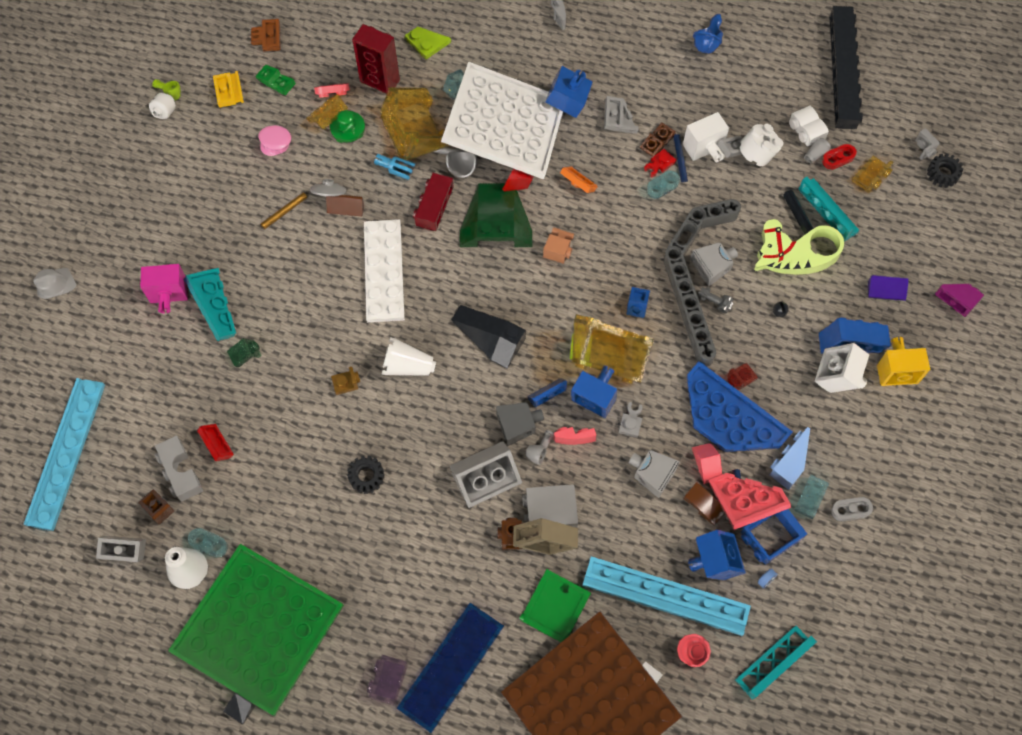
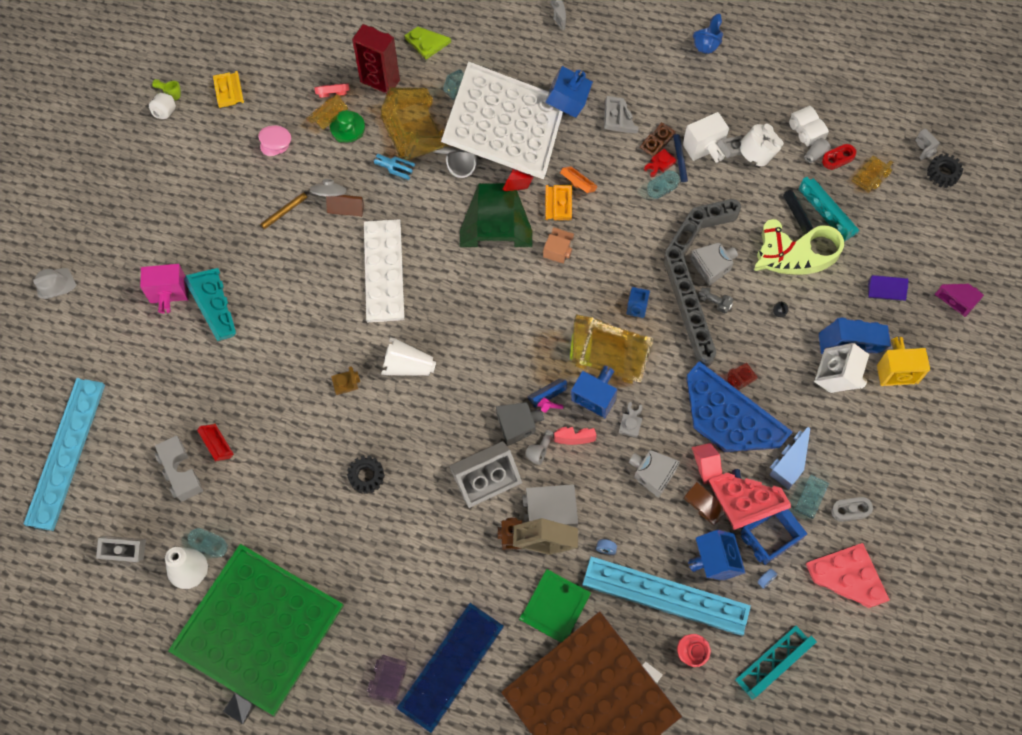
(156, 506): reddish brown slope -> none
(243, 351): clear green bracket -> none
(267, 35): dark orange hinge -> none
(272, 78): green slope -> none
(433, 201): dark red brick -> none
(491, 334): black wedge -> none
(545, 405): none -> dark pink hand
(558, 202): none -> light orange plate
(606, 547): none -> medium blue tile
(844, 68): black brick -> none
(849, 575): none -> coral plate

